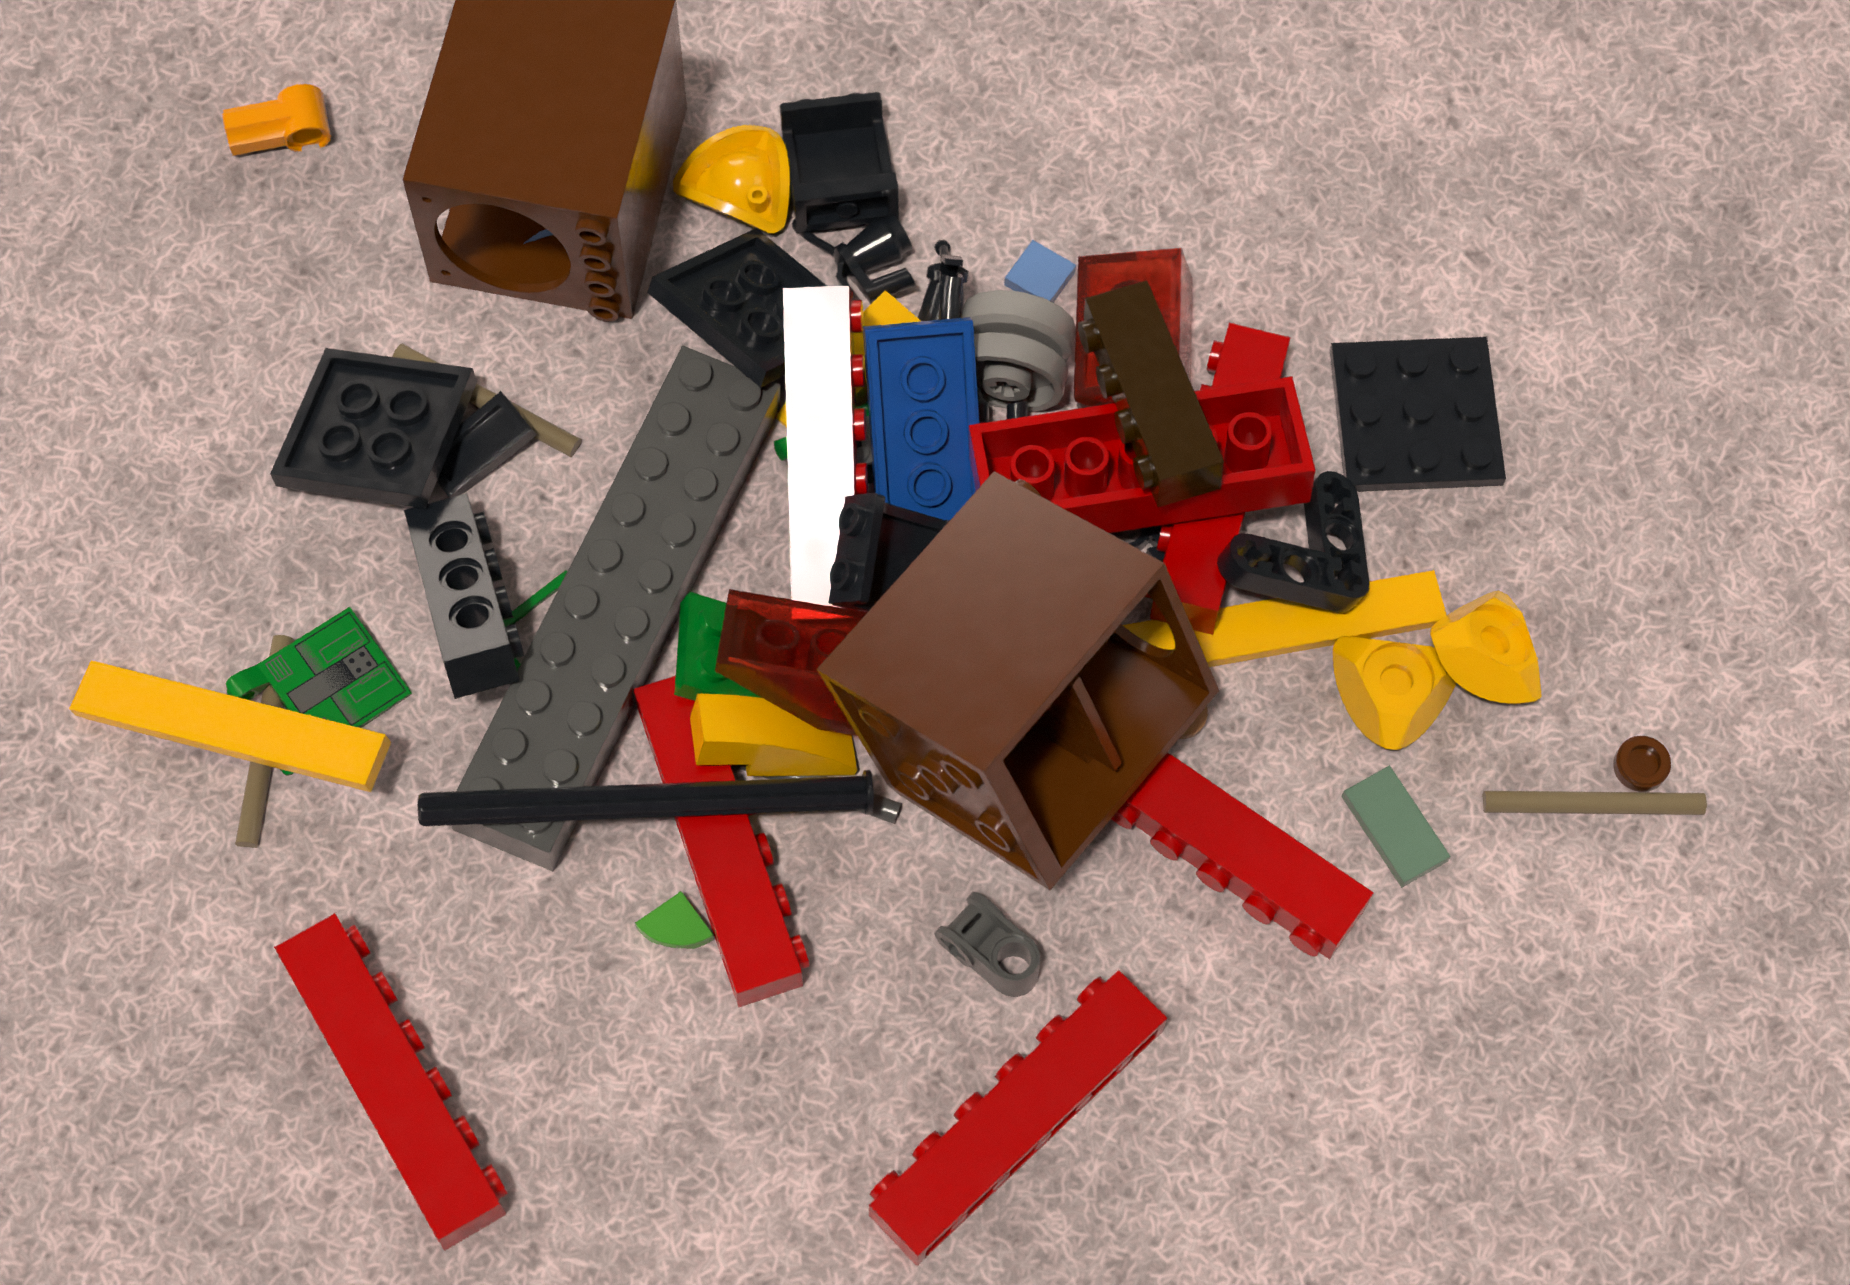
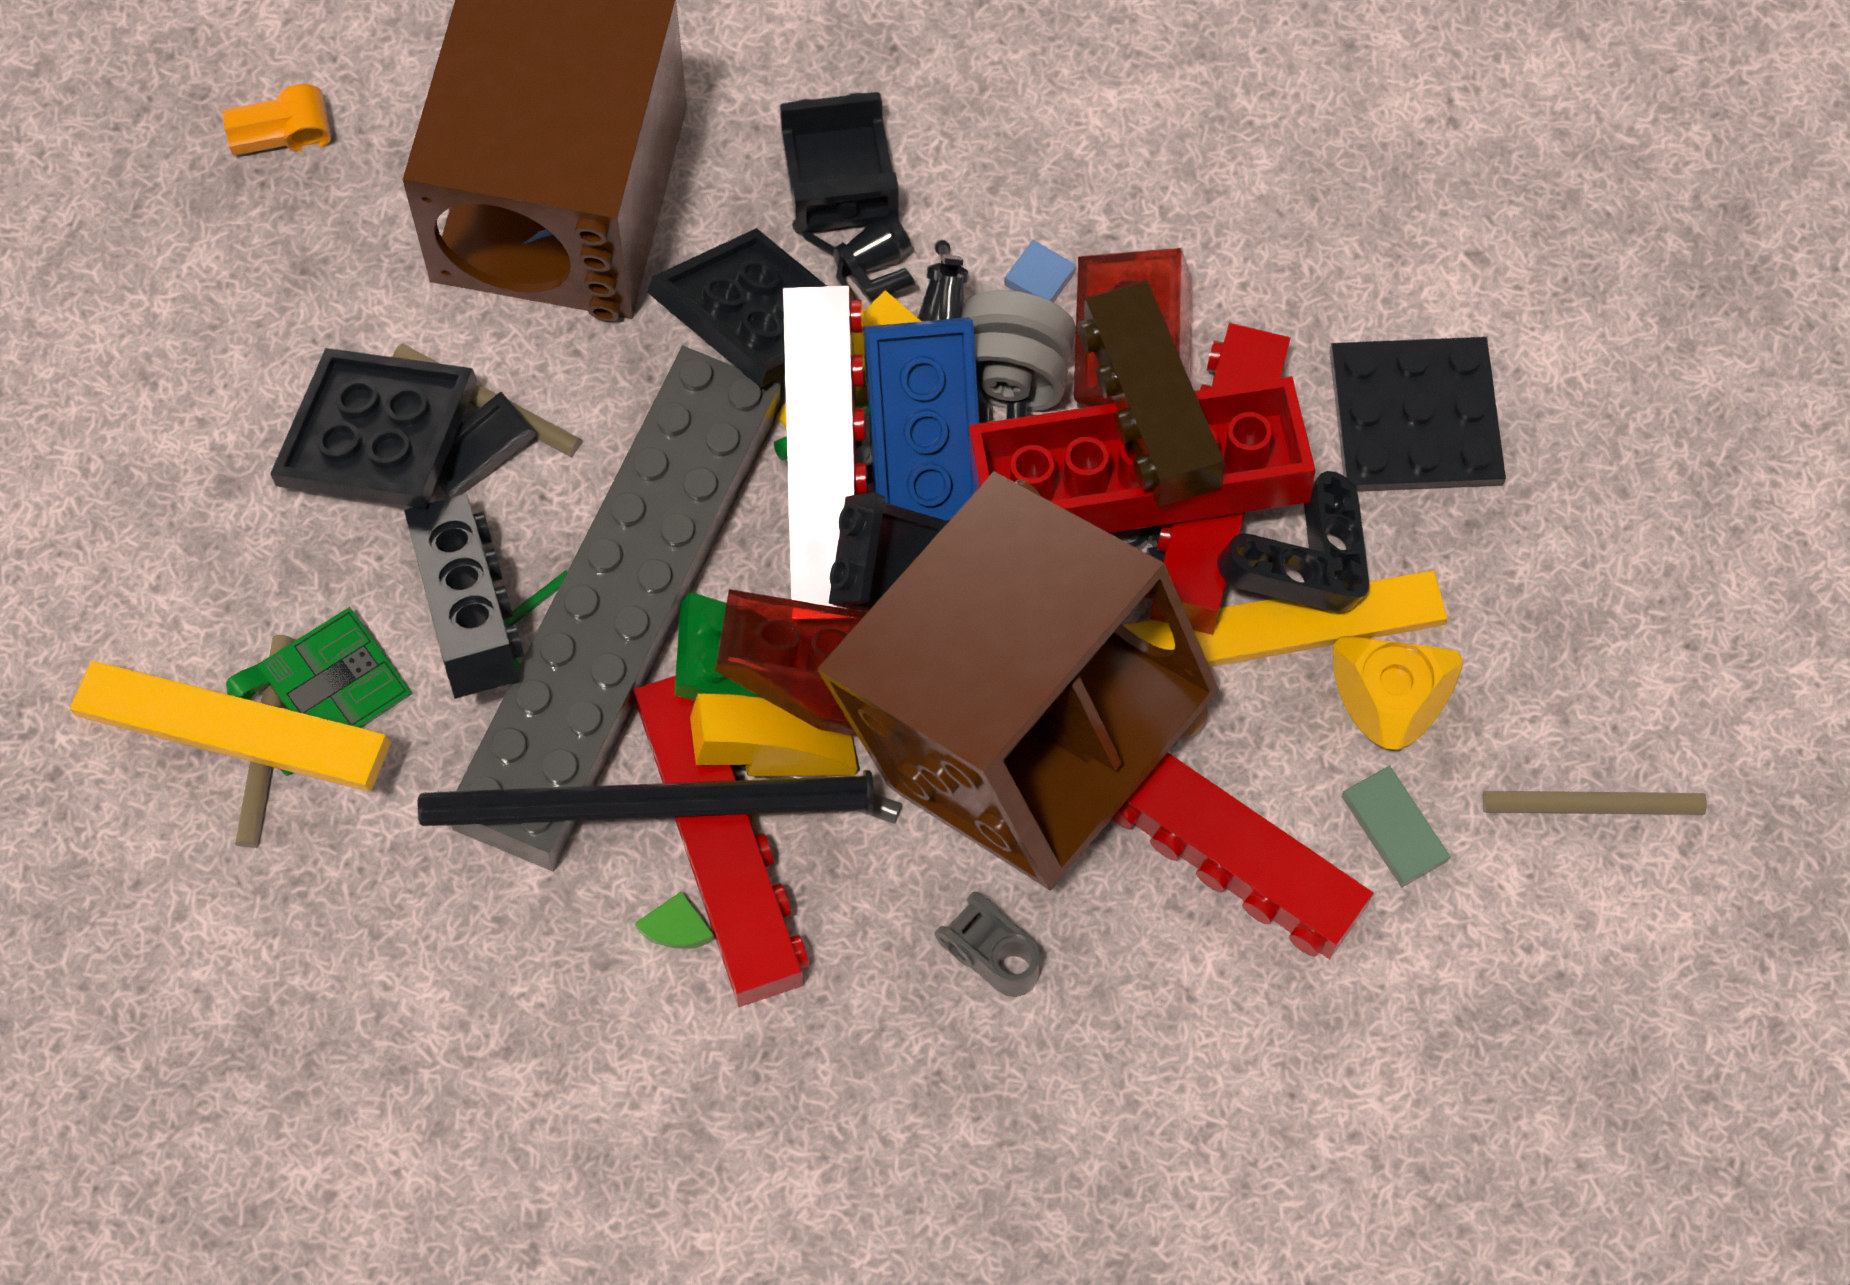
(390, 1081): red brick -> none
(740, 176): yellow hat -> none
(1016, 1116): red brick -> none
(1489, 650): yellow hat -> none
(1642, 763): reddish brown tile -> none

